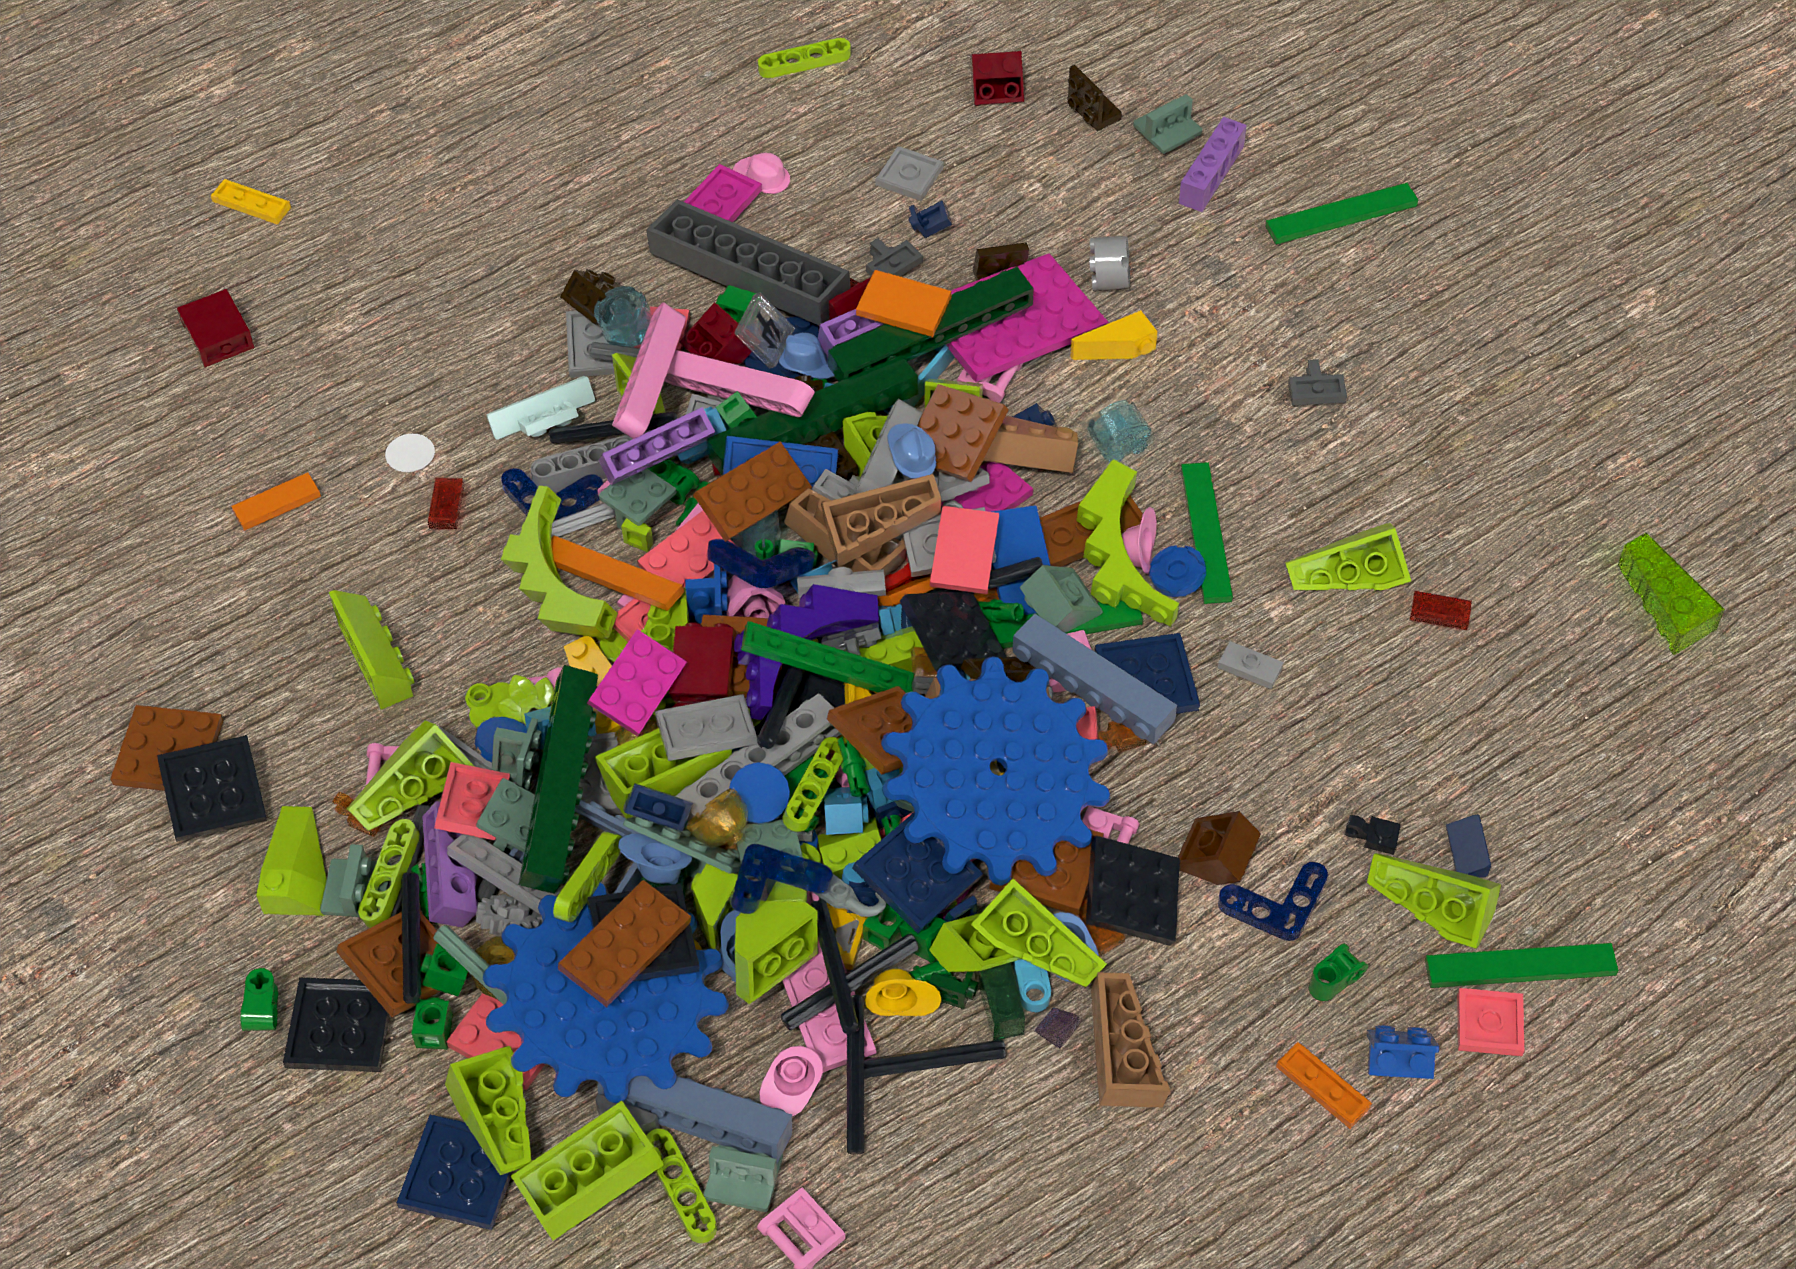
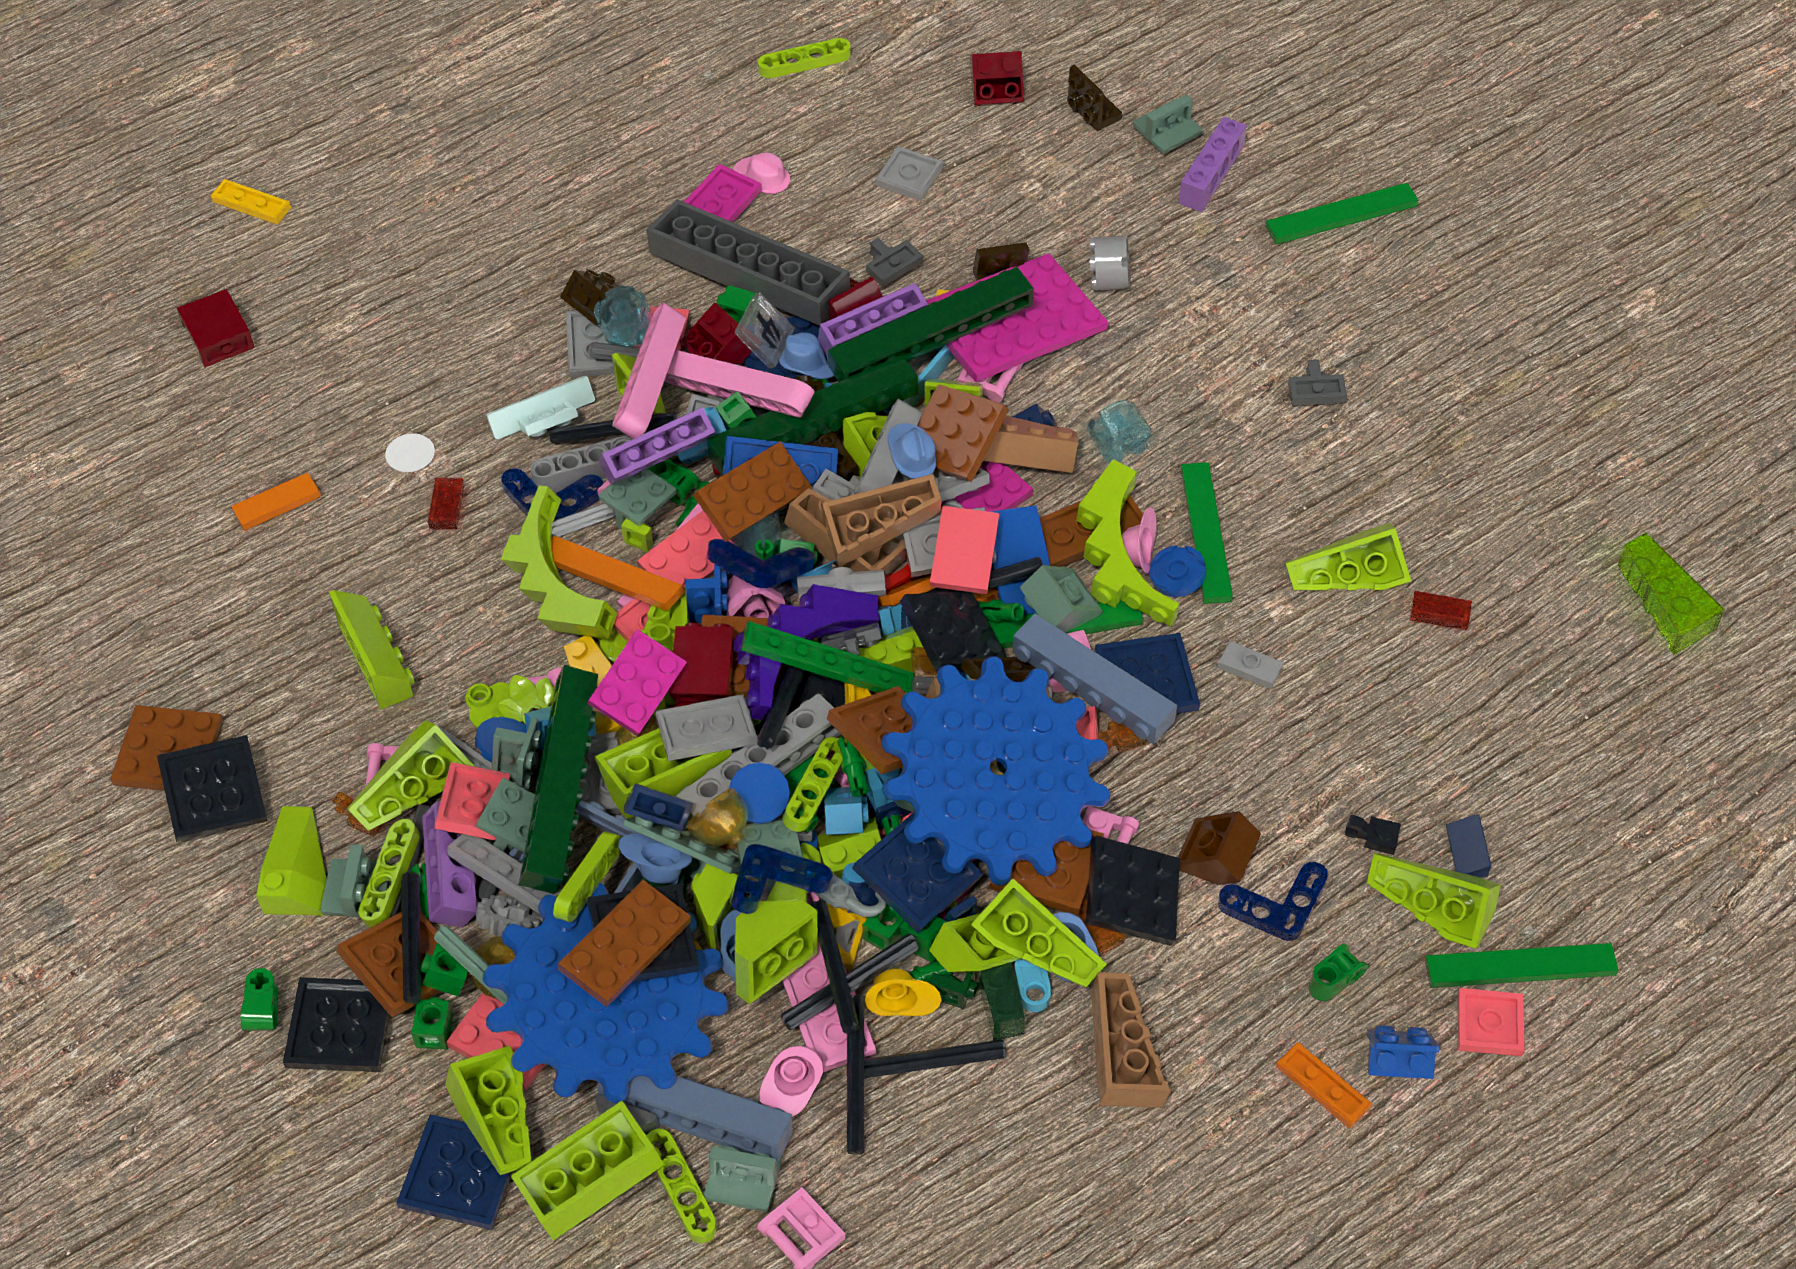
(903, 303): orange tile -> none
(930, 219): dark blue bracket -> none
(1058, 1026): slope -> none
(1116, 340): yellow slope -> none

